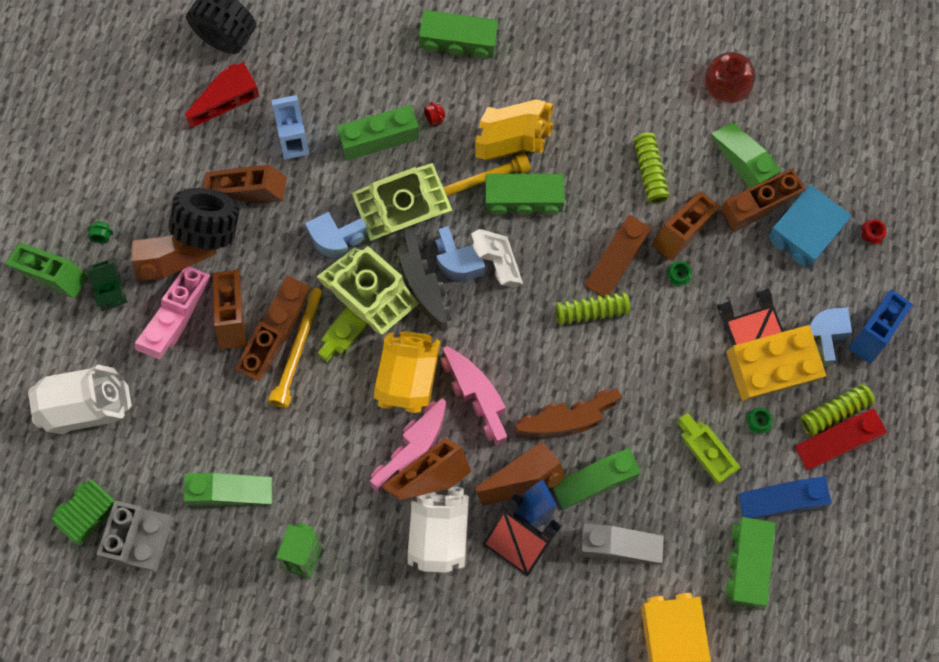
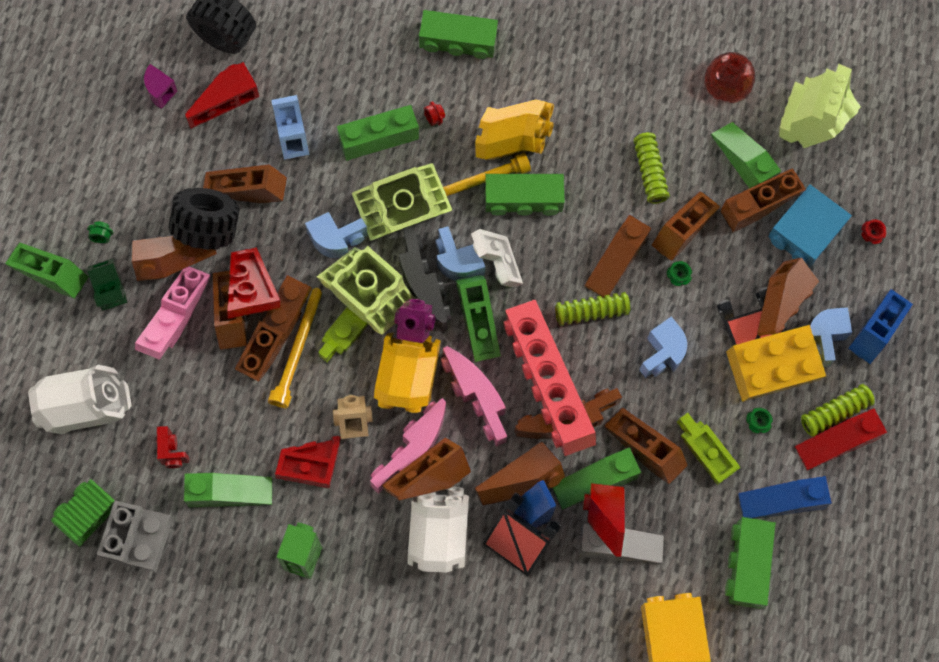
(159, 86): none -> magenta brick
(165, 445): none -> red bracket
(250, 285): none -> red wing
(309, 463): none -> red wing
(352, 416): none -> tan brick
(414, 321): none -> magenta brick
(478, 317): none -> bright green slope
(571, 436): none -> coral brick
(607, 514): none -> red slope
(648, 445): none -> dark orange slope
(670, 346): none -> light blue brick
(785, 293): none -> dark orange slope
(819, 108): none -> yellowish green slope

